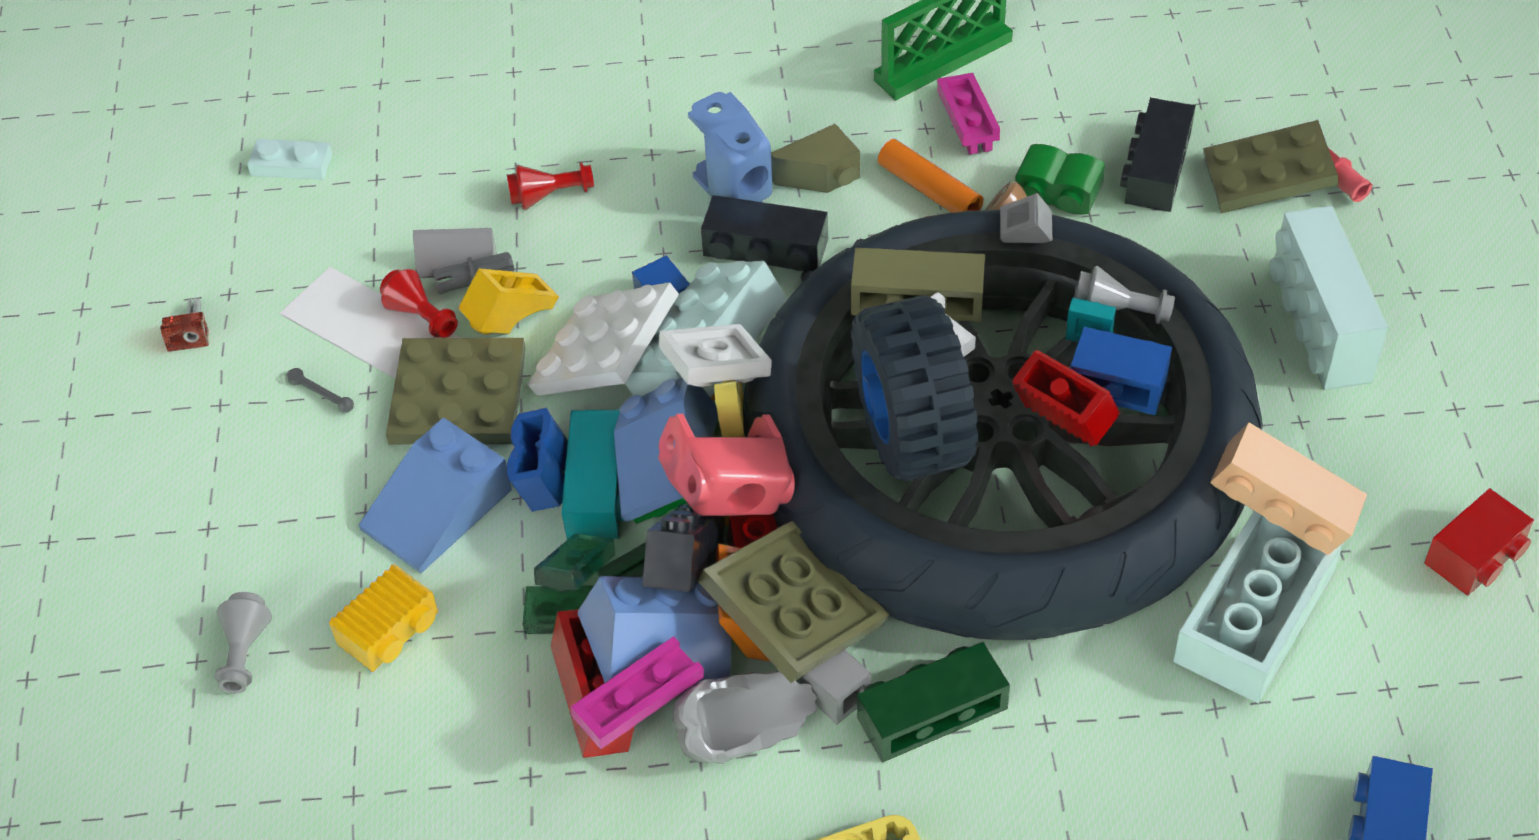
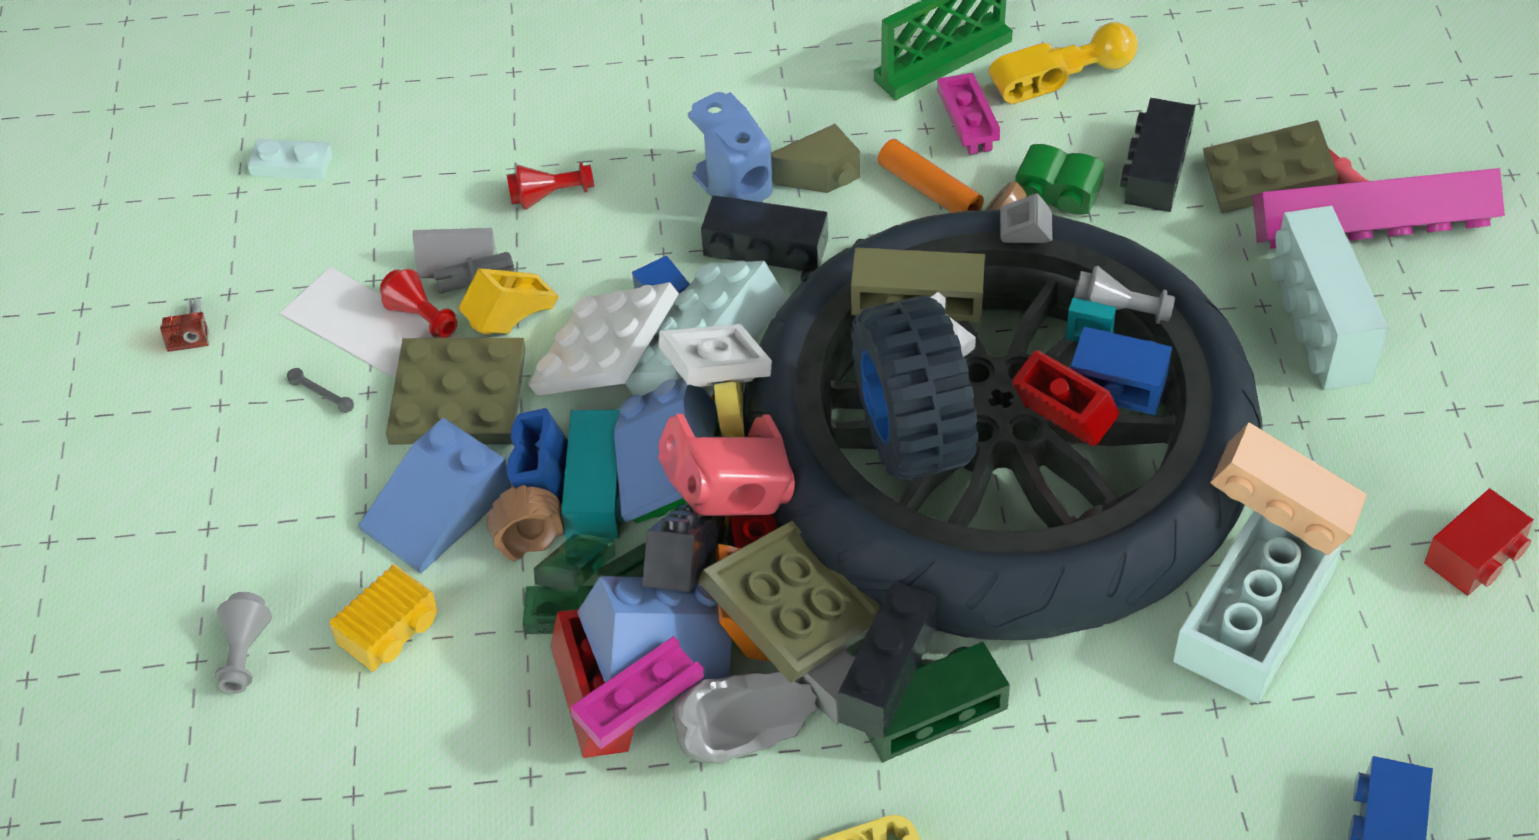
(524, 521): none -> medium nougat hair
(887, 659): none -> black brick
(1046, 69): none -> yellow beam
(1390, 204): none -> dark pink brick

